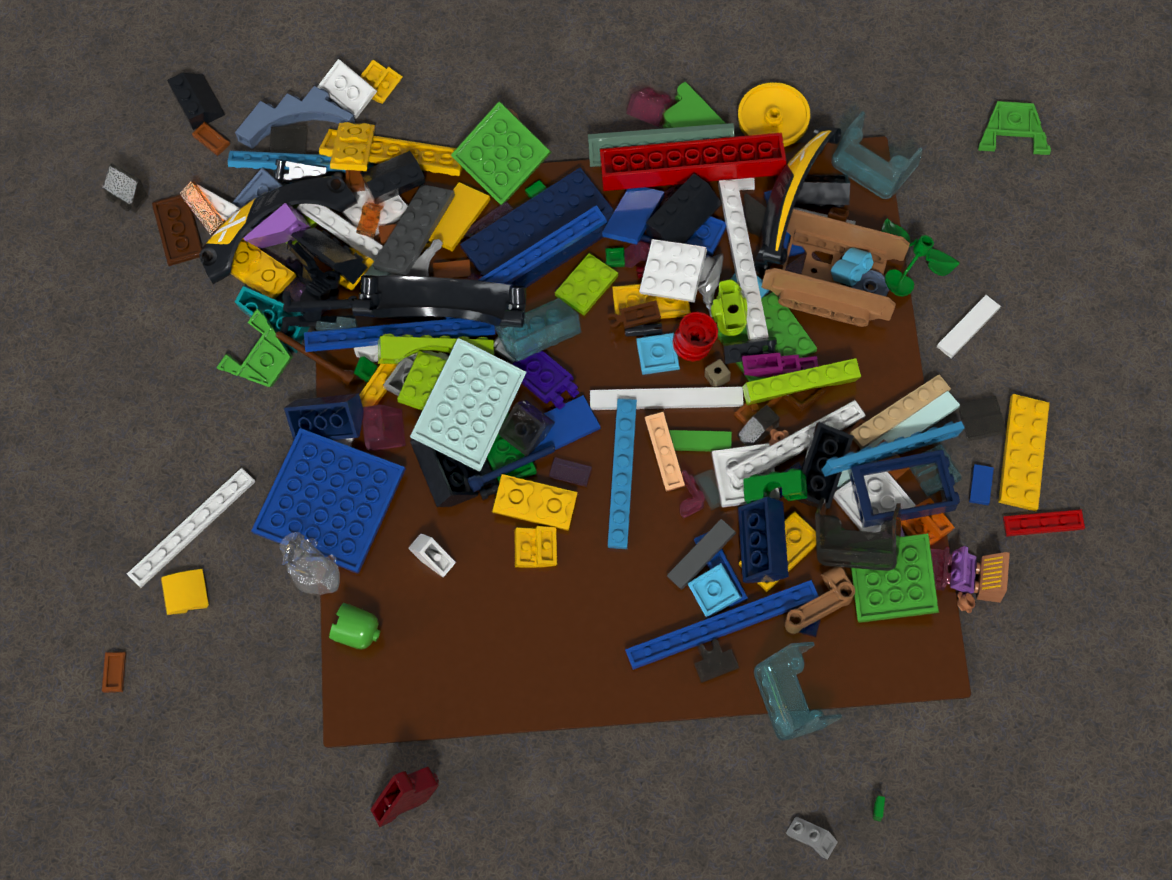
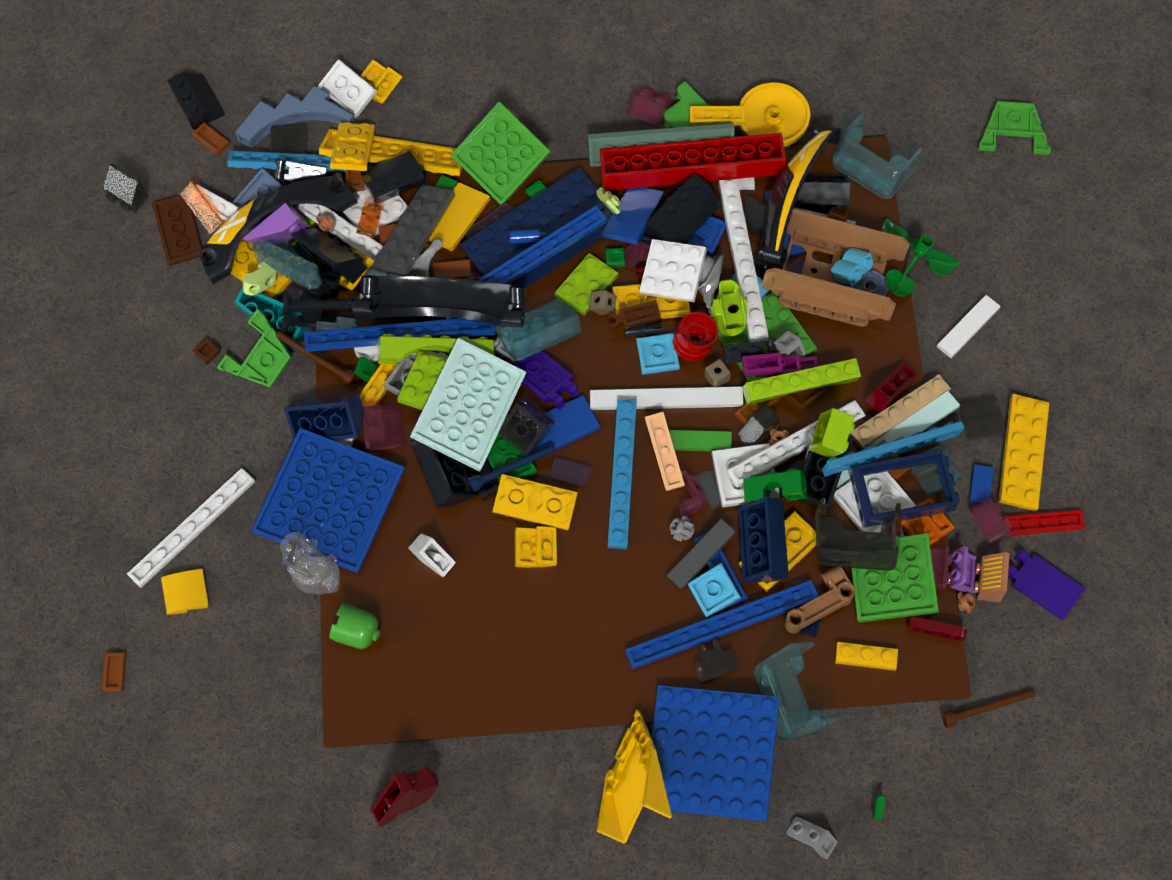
(206, 351): none -> reddish brown plate
(259, 280): none -> yellowish green leg
(288, 264): none -> clear light blue beam
(326, 223): none -> nougat plate
(446, 183): none -> green tile
(526, 236): none -> blue cylinder
(602, 306): none -> dark tan piece
(609, 200): none -> yellowish green slope
(632, 784): none -> yellow windscreen
(681, 528): none -> light grey gear
(716, 115): none -> yellow plate
(716, 751): none -> blue plate
(788, 343): none -> light grey panel
(832, 433): none -> lime brick
(866, 656): none -> yellow plate
(891, 387): none -> dark red slope
(937, 629): none -> dark red beam
(950, 718): none -> reddish brown piece
(990, 521): none -> clear pink brick
(1045, 584): none -> dark purple tile

